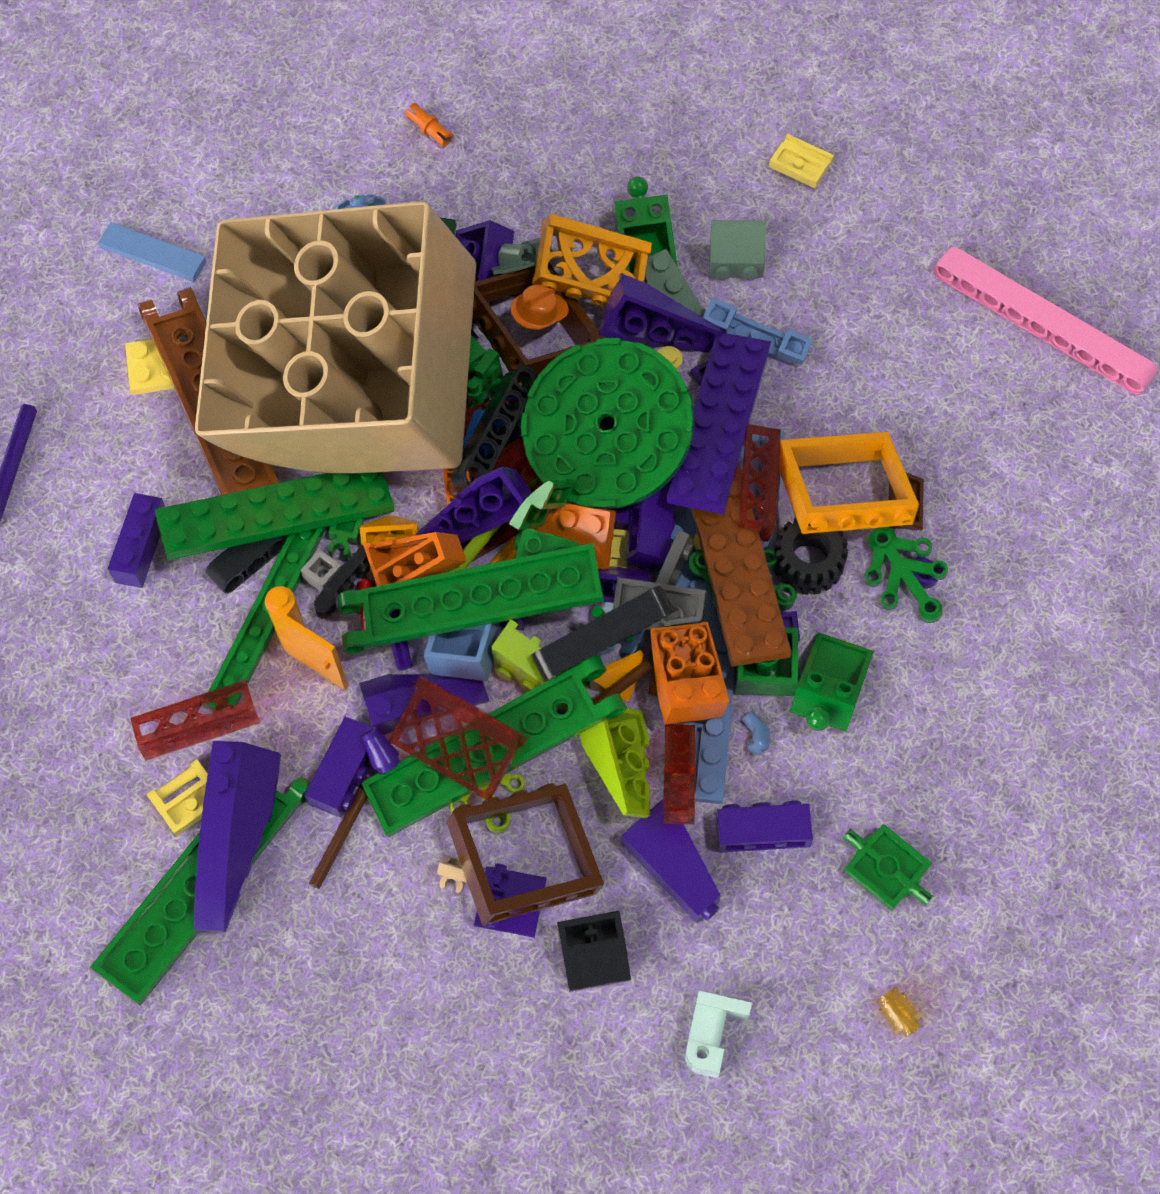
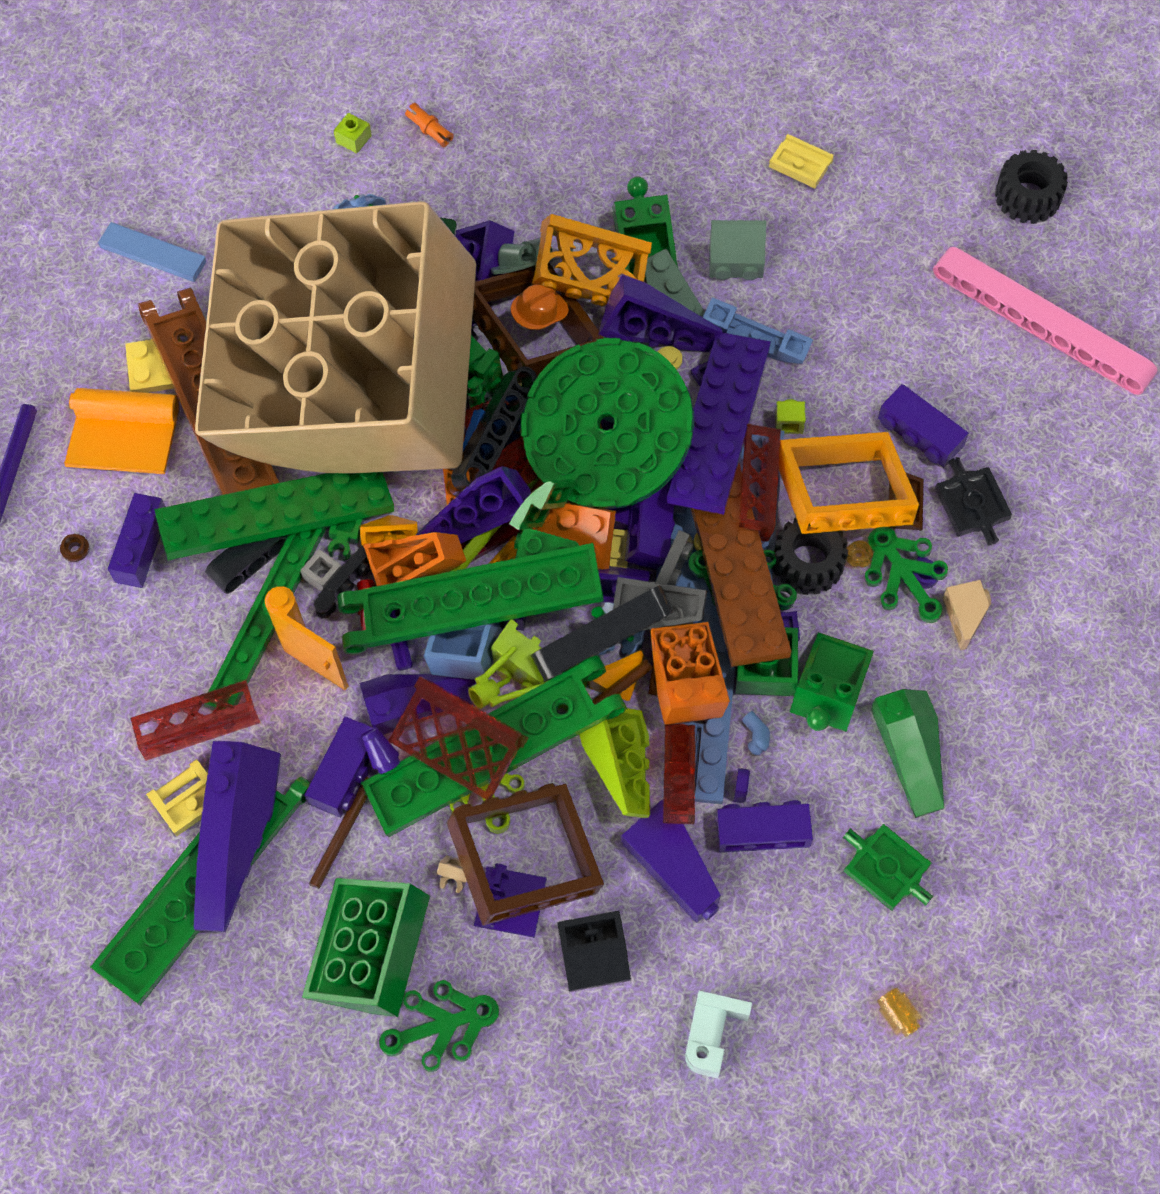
(74, 540): none -> reddish brown plate
(122, 430): none -> light orange door
(352, 132): none -> lime plate
(367, 946): none -> green slope
(443, 1024): none -> green plant
(487, 691): none -> lime plant
(741, 786): none -> dark purple tile
(790, 416): none -> lime plate
(859, 547): none -> clear yellow plate
(913, 742): none -> green wedge
(922, 426): none -> dark purple brick
(966, 609): none -> tan slope
(973, 501): none -> black plate
(1029, 203): none -> black tyre

